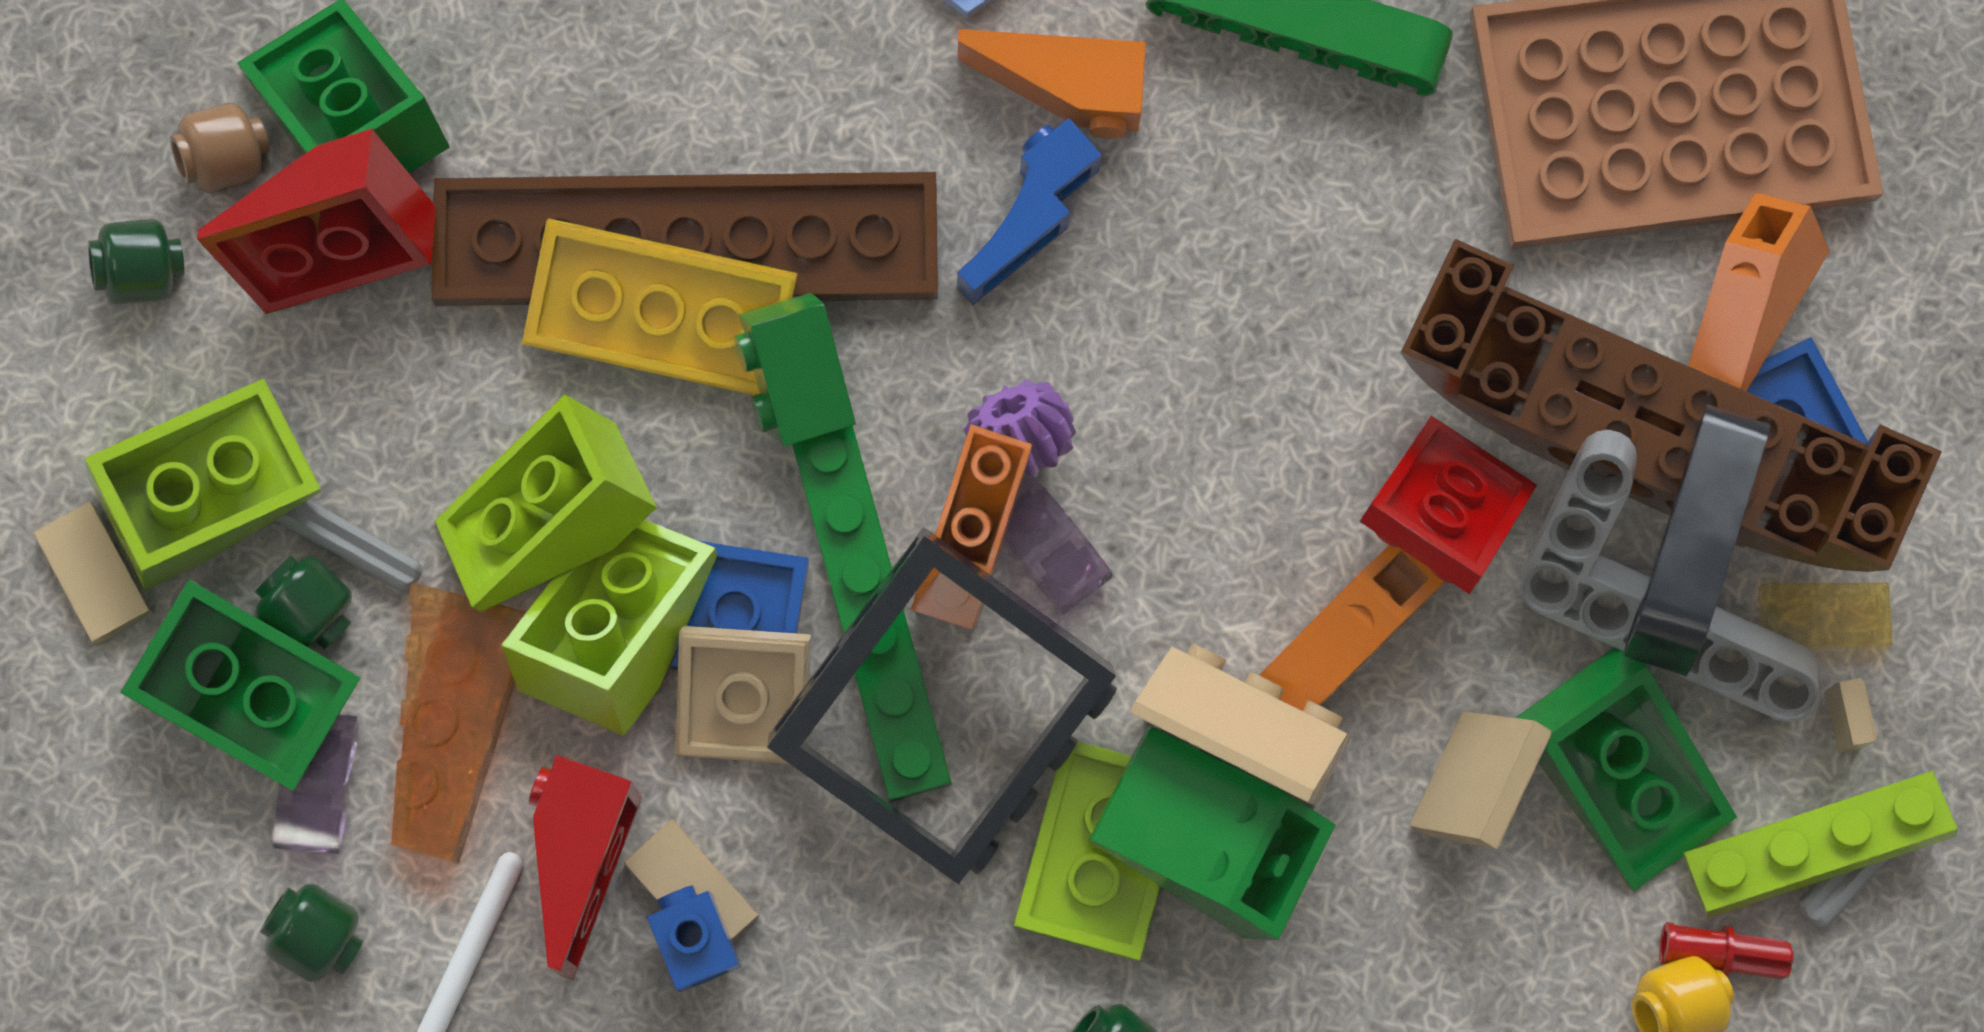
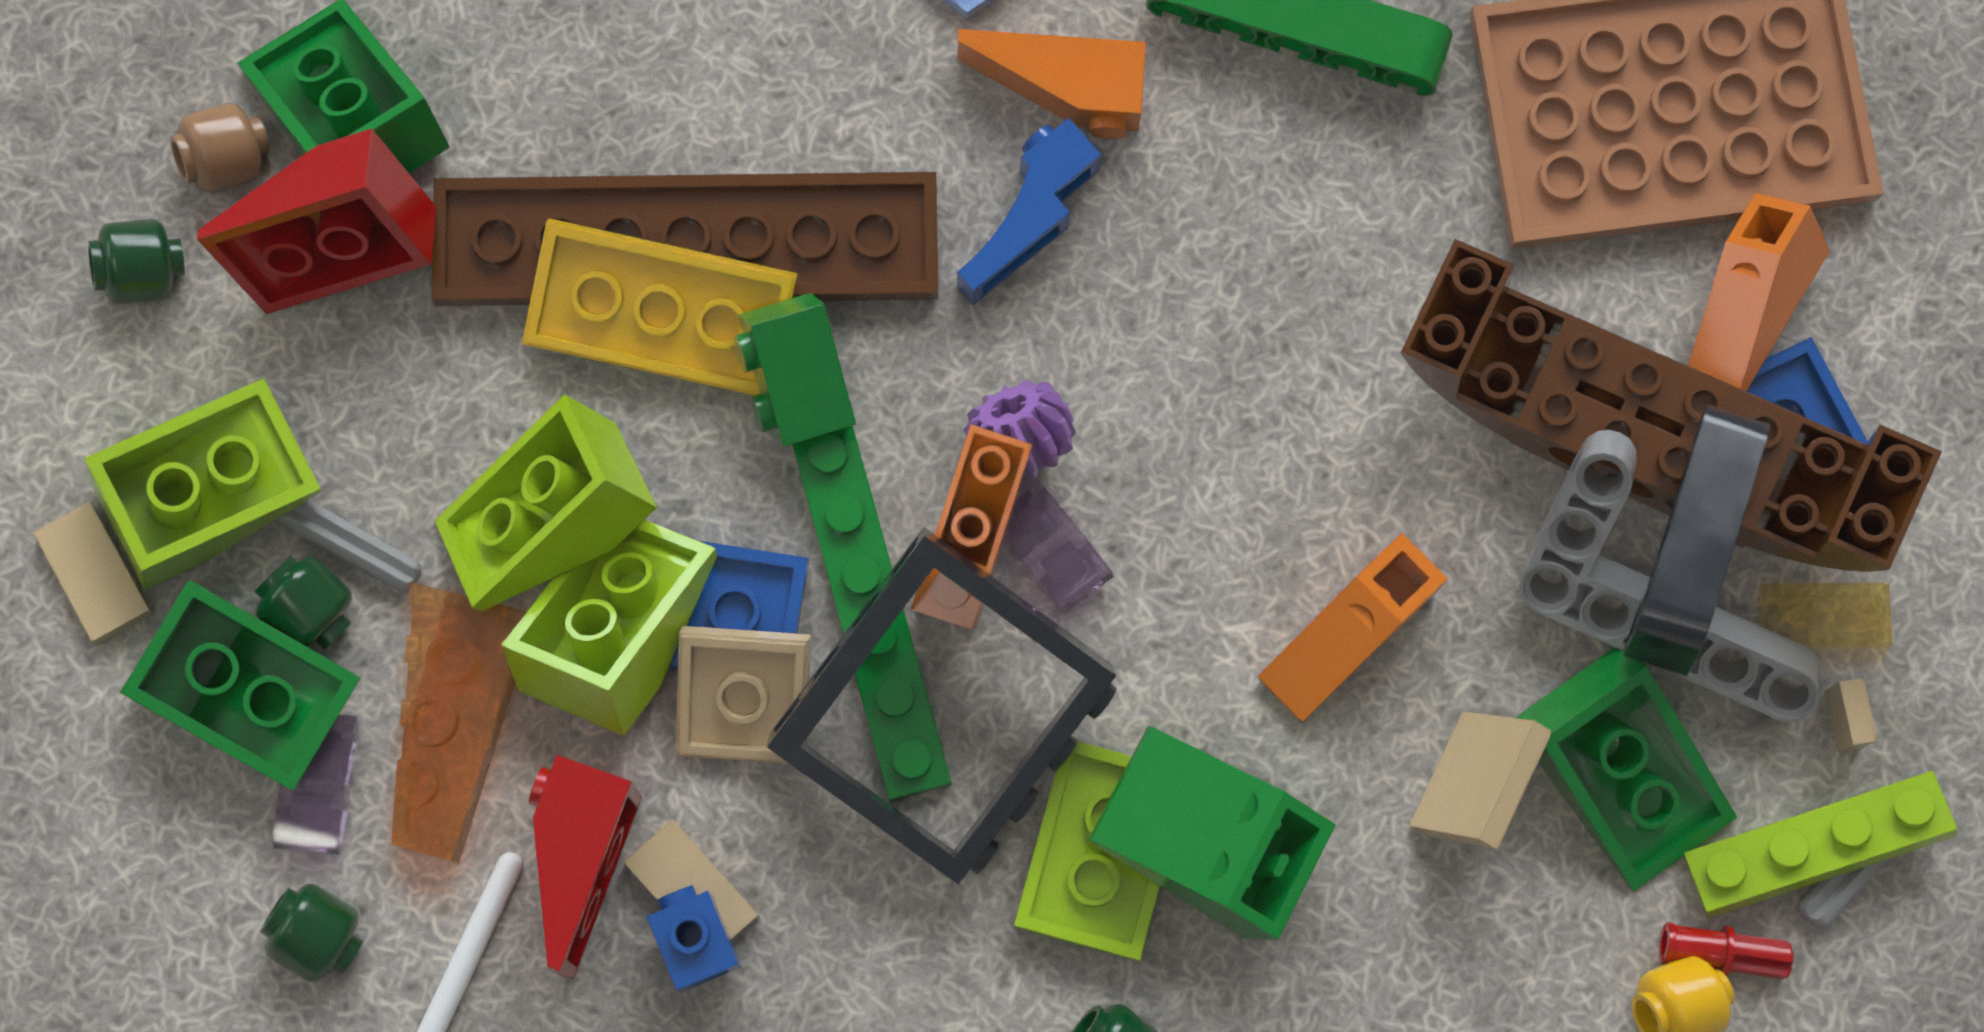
(1243, 722): tan slope -> none
(1449, 505): red plate -> none

